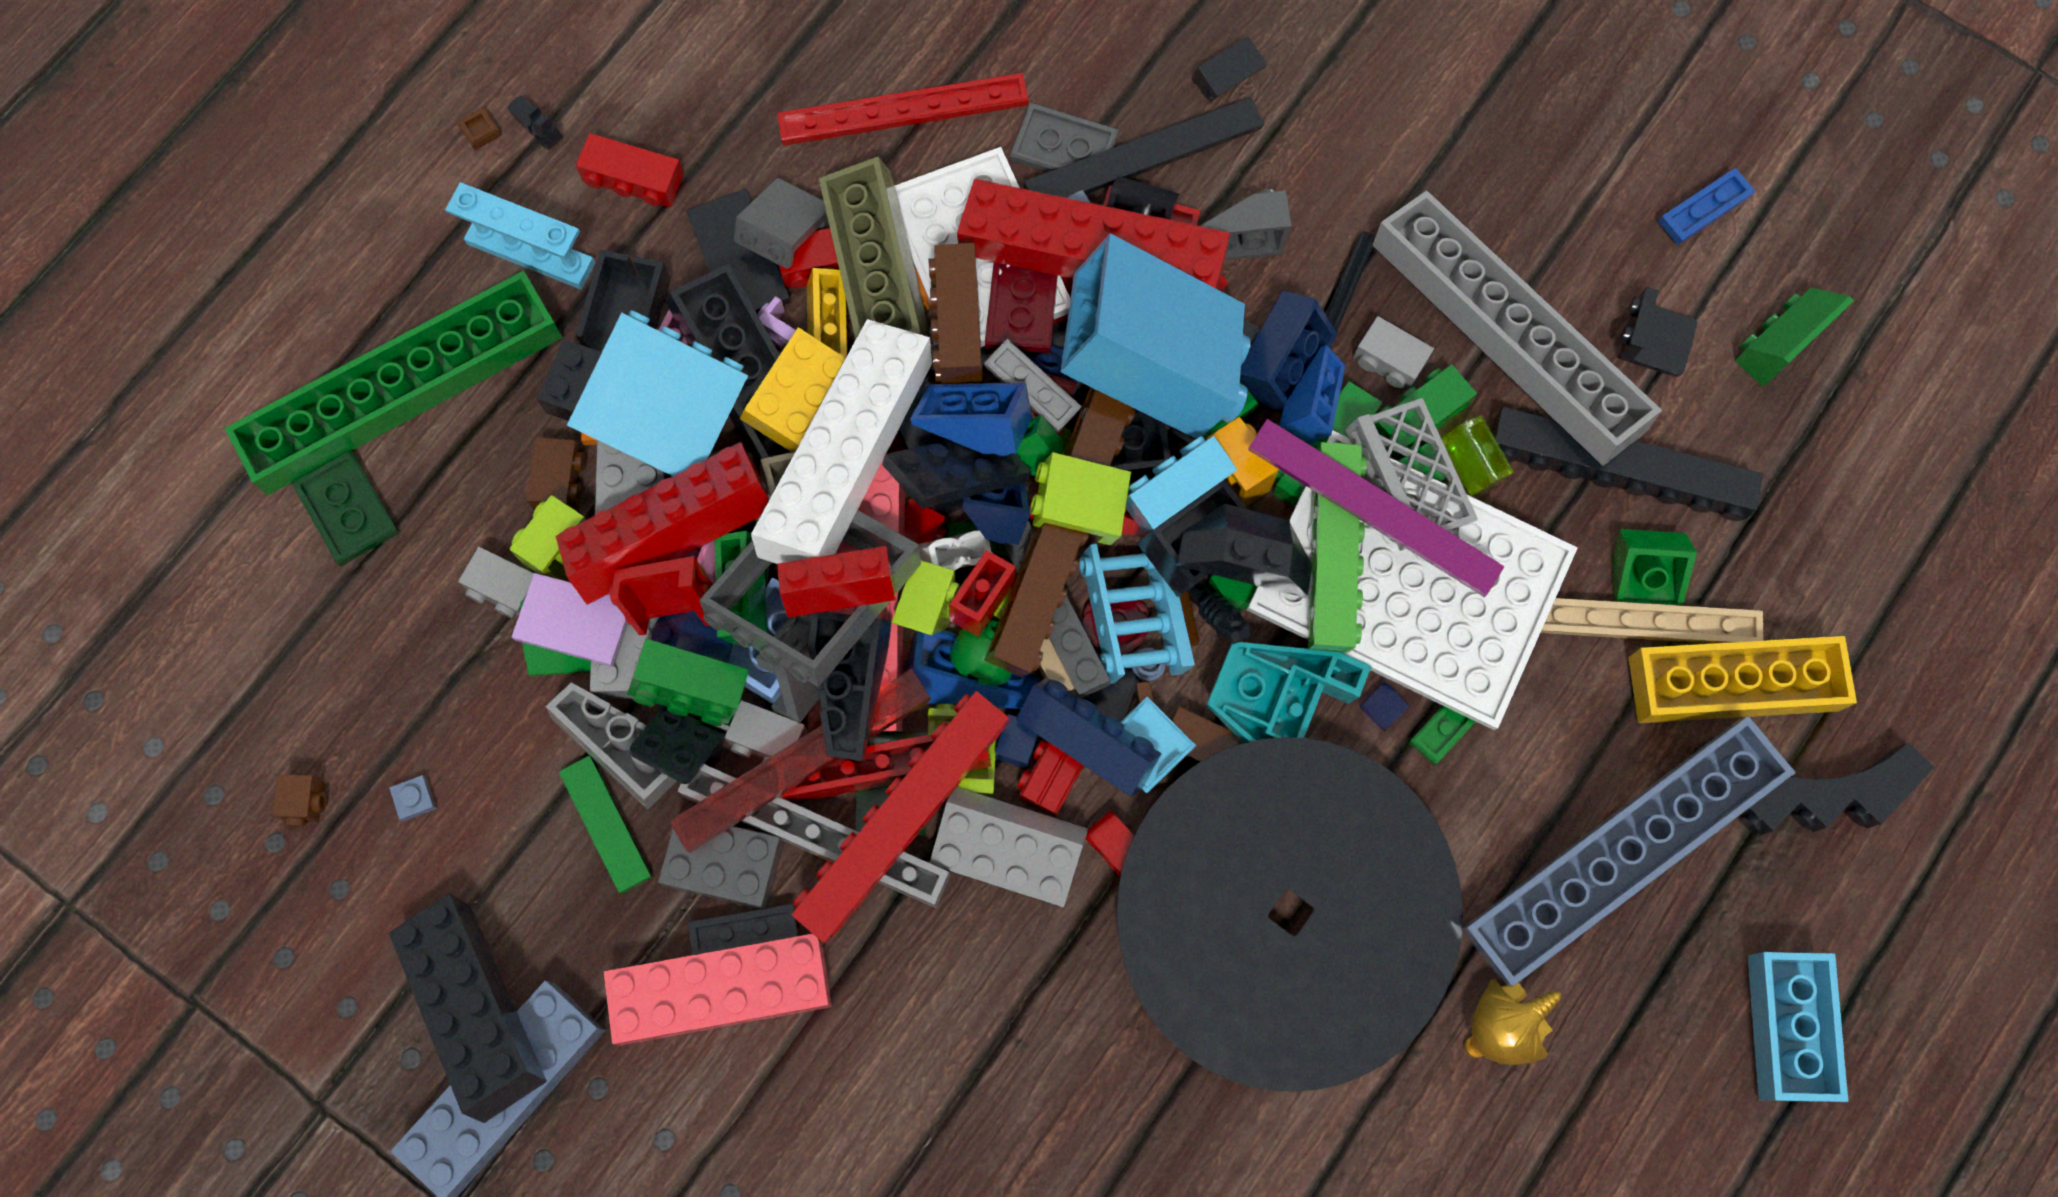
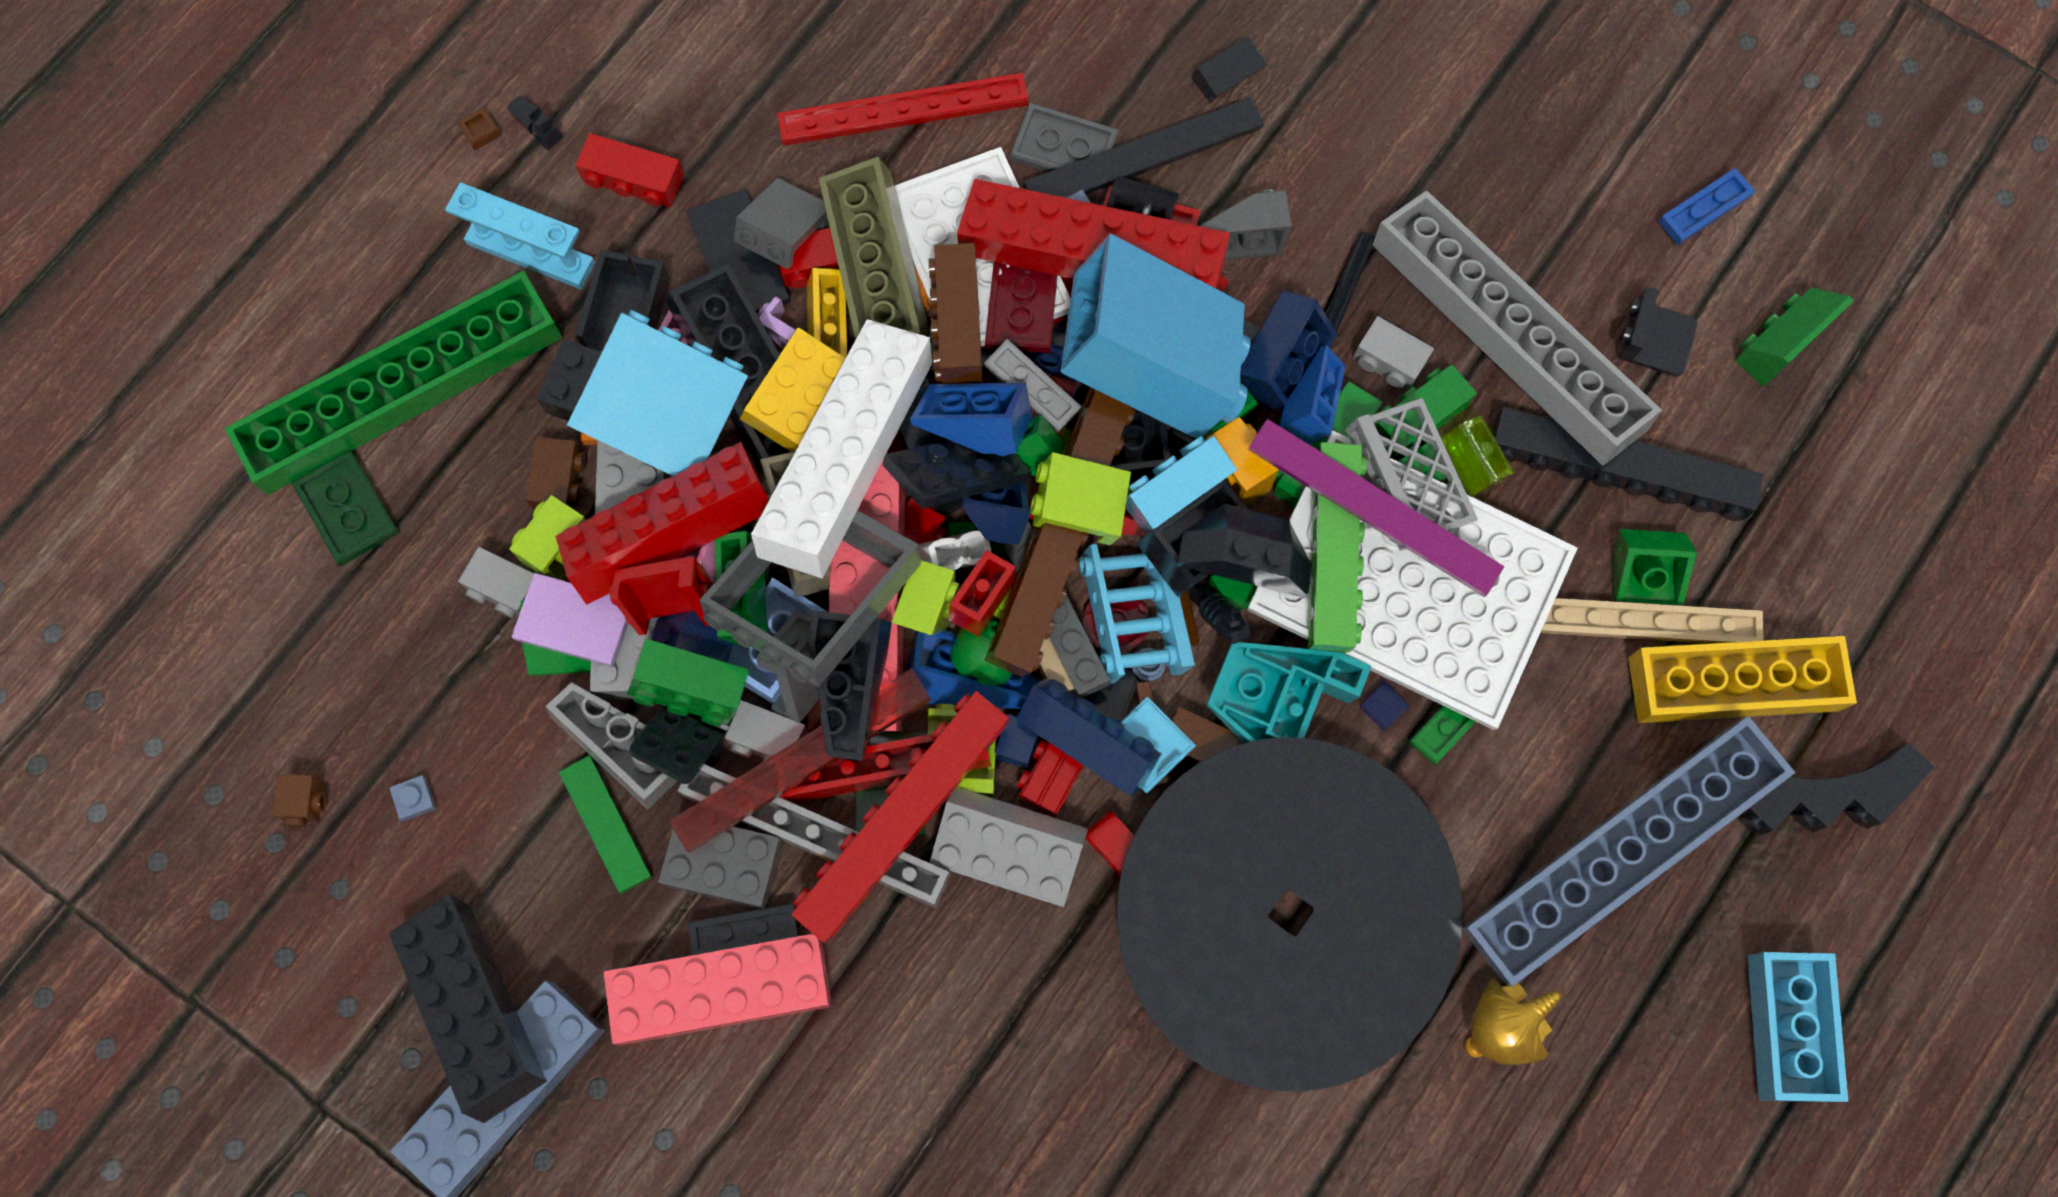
(836, 581): red brick -> none

